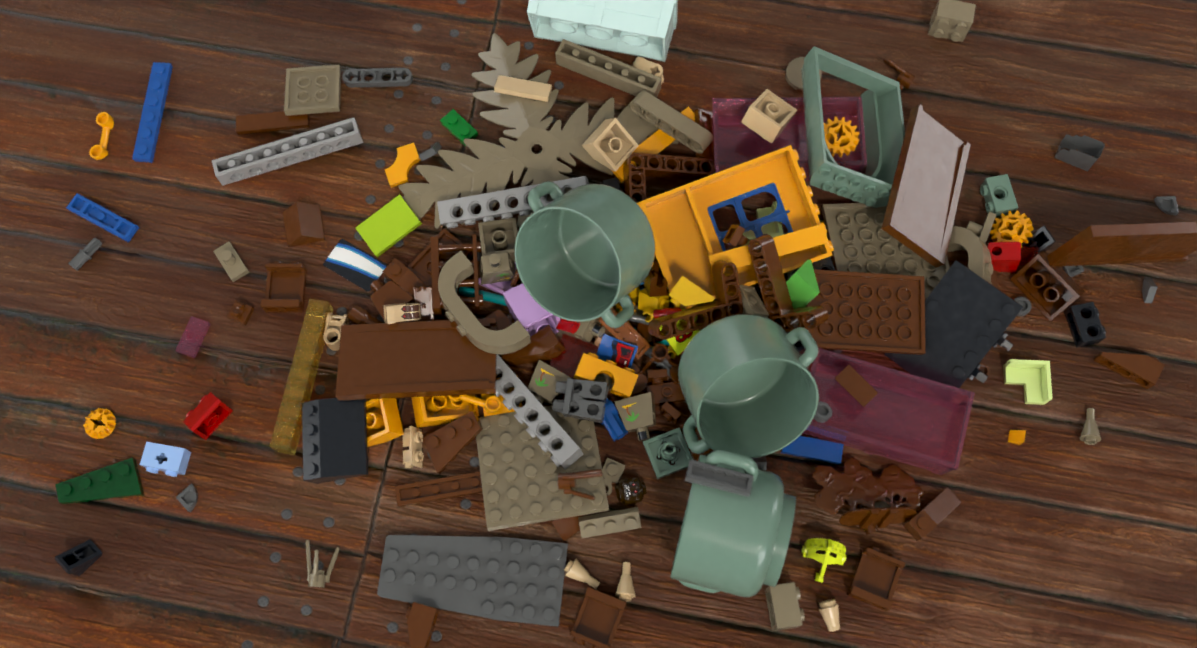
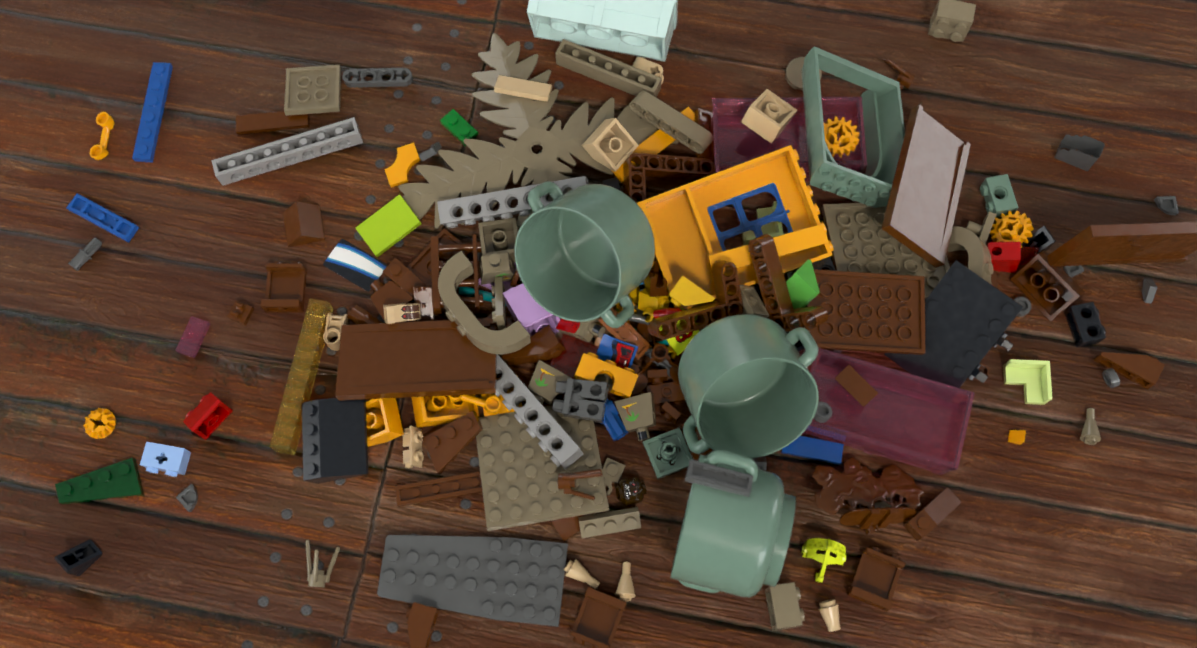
(231, 261): dark tan tile -> none
(498, 304): none -> dark tan plate
(735, 236): reddish brown tile -> none
(1111, 378): none -> dark grey tile

